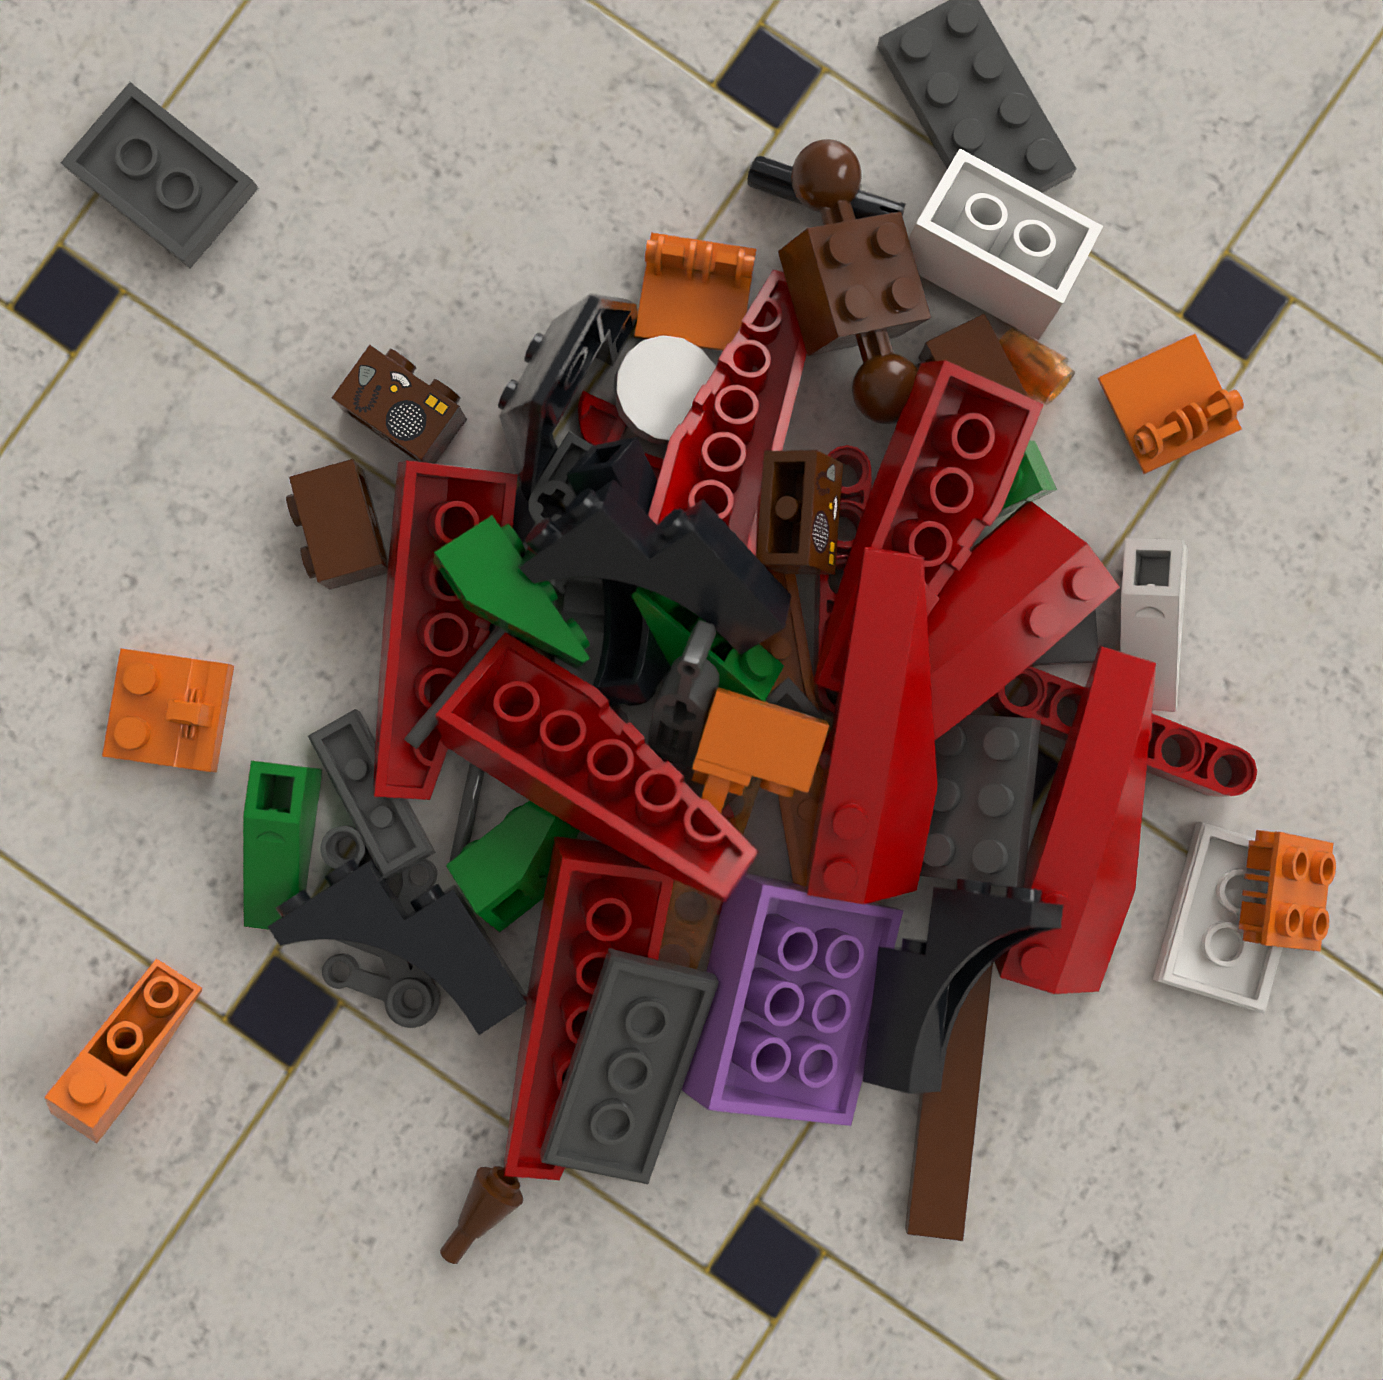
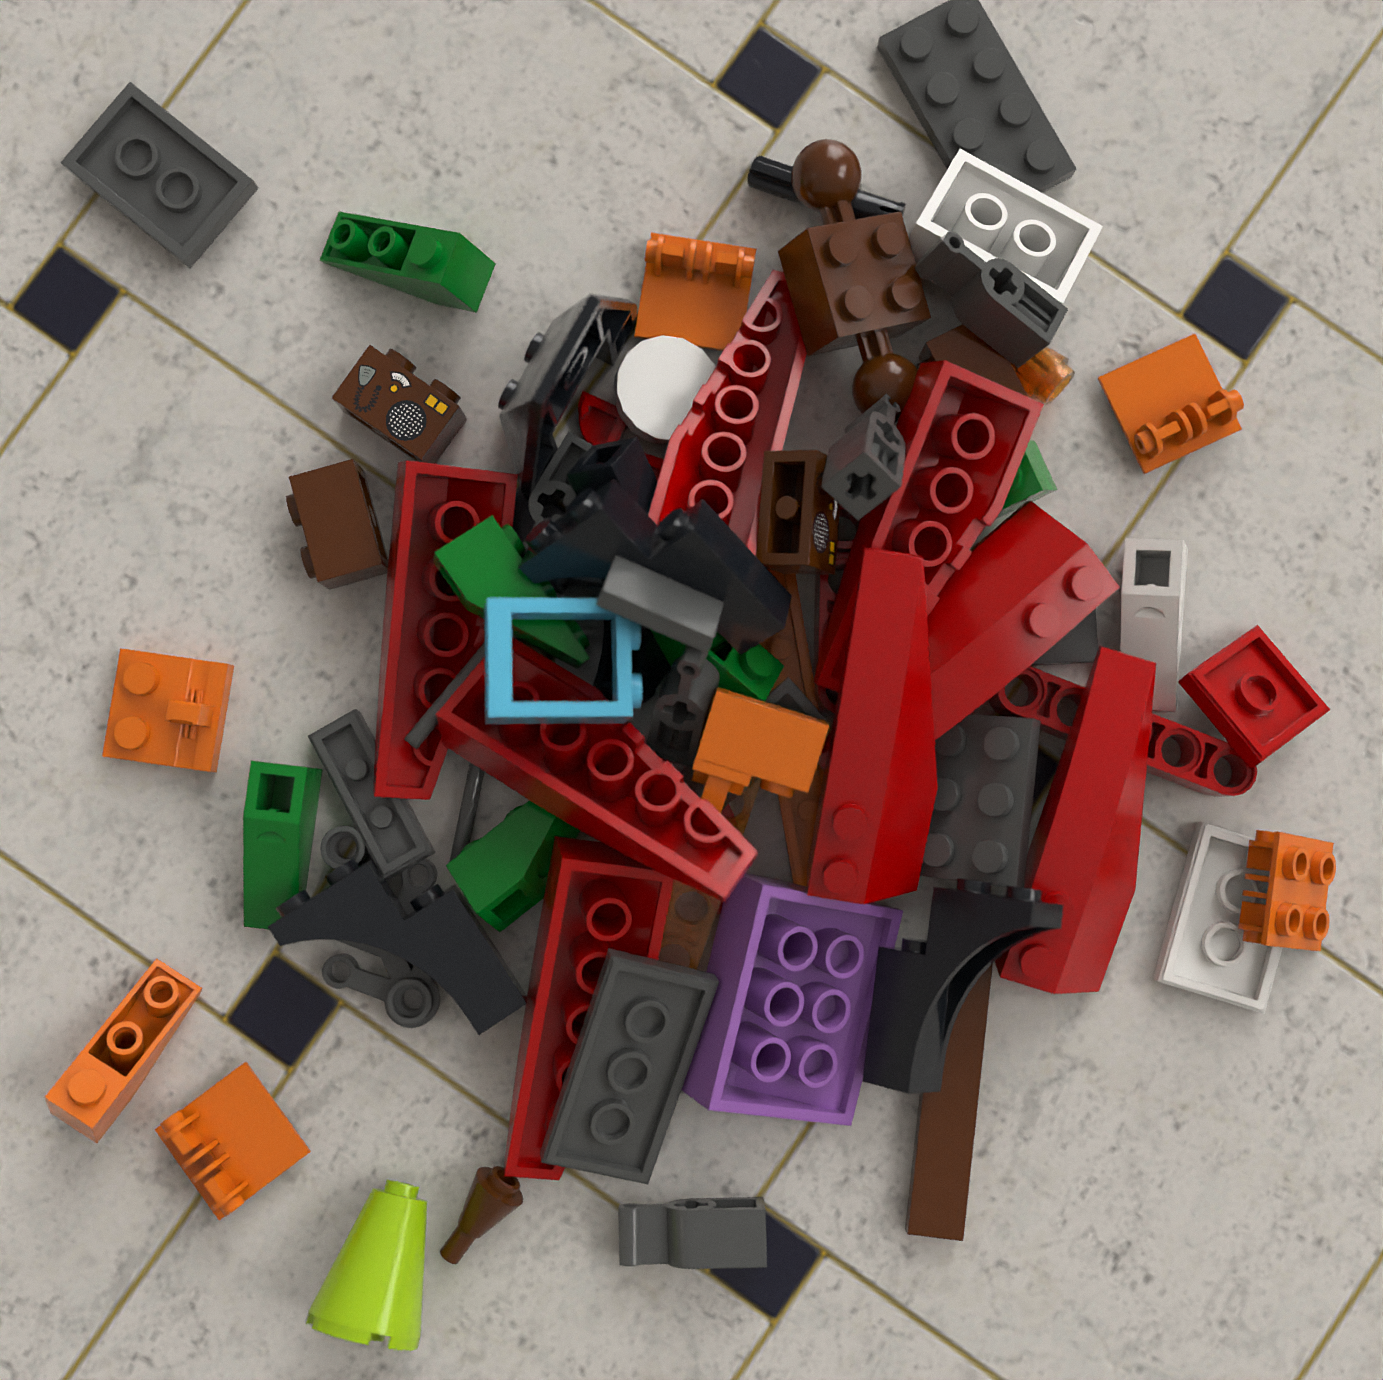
(232, 1140): none -> orange hinge
(378, 1273): none -> lime cone
(411, 259): none -> green slope
(498, 663): none -> medium azure window
(660, 604): none -> dark grey tile
(694, 1233): none -> dark grey piece
(866, 460): none -> dark grey piece
(993, 299): none -> dark grey piece
(1253, 696): none -> red tile

